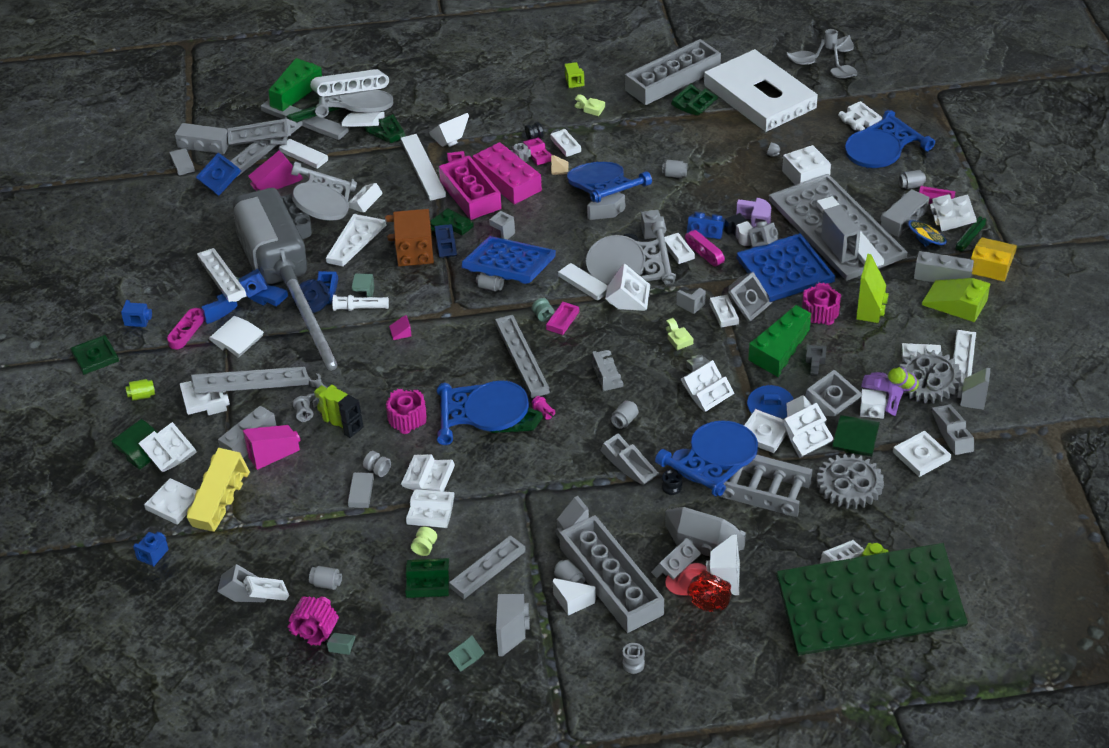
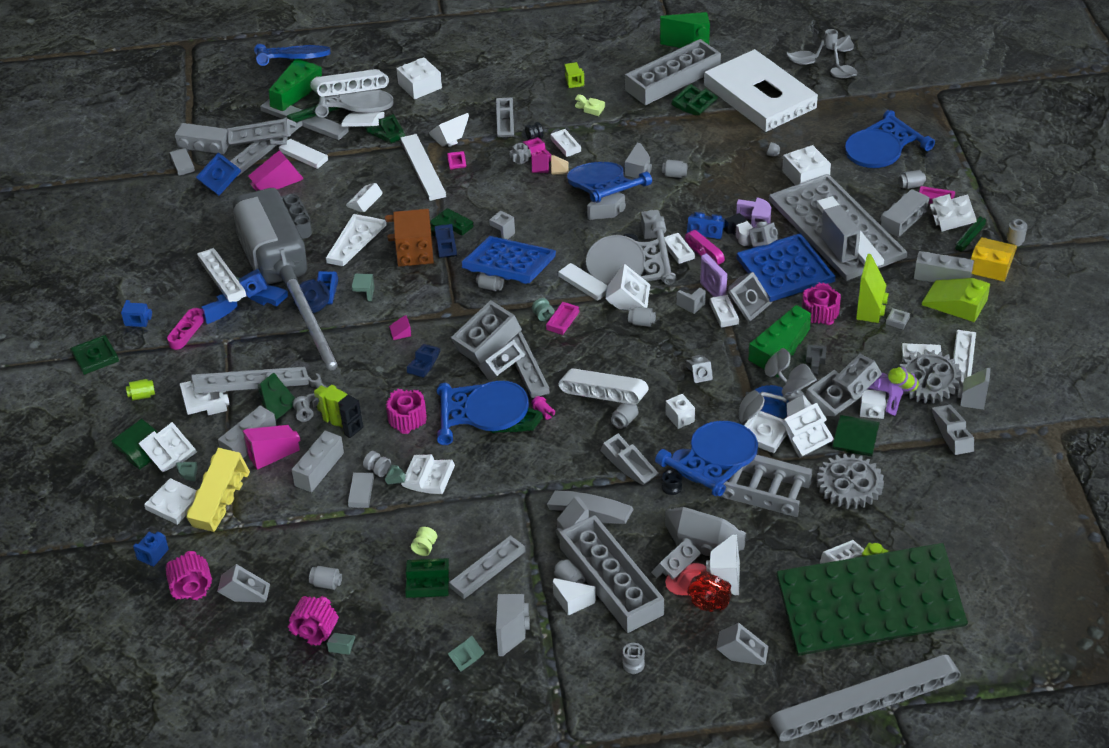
(187, 470): none -> sand green tile
(188, 576): none -> dark pink brick
(236, 336): white slope -> none
(266, 588): white tile -> none
(275, 396): none -> dark green wing
(293, 52): none -> blue piece
(318, 461): none -> light grey brick
(319, 198): light grey piece -> none
(359, 302): white pin -> none
(395, 475): none -> sand green tile
(419, 78): none -> white brick
(424, 360): none -> dark blue slope
(430, 508): white slope -> none
(470, 187): dark pink brick -> none
(486, 332): none -> light grey brick
(501, 360): none -> light grey slope
(505, 117): none -> light grey slope
(508, 173): dark pink brick -> none
(540, 163): none -> dark pink slope
(603, 386): none -> white beam
(605, 509): none -> light grey slope
(606, 370): light grey hinge -> none
(637, 162): none -> light grey slope
(641, 316): none -> light grey brick
(678, 337): yellowish green plate -> none
(680, 411): none -> white brick
(684, 29): none -> green slope
(707, 386): white slope -> none
(713, 276): none -> lavender tile
(741, 645): none -> light grey slope
(798, 379): none -> light grey plant
(858, 376): none -> light grey bracket
(862, 113): white plate -> none
(864, 698): none -> light grey beam
(897, 318): none -> light grey tile
(921, 453): white plate -> none
(926, 233): shield -> none
(1016, 232): none -> light grey brick

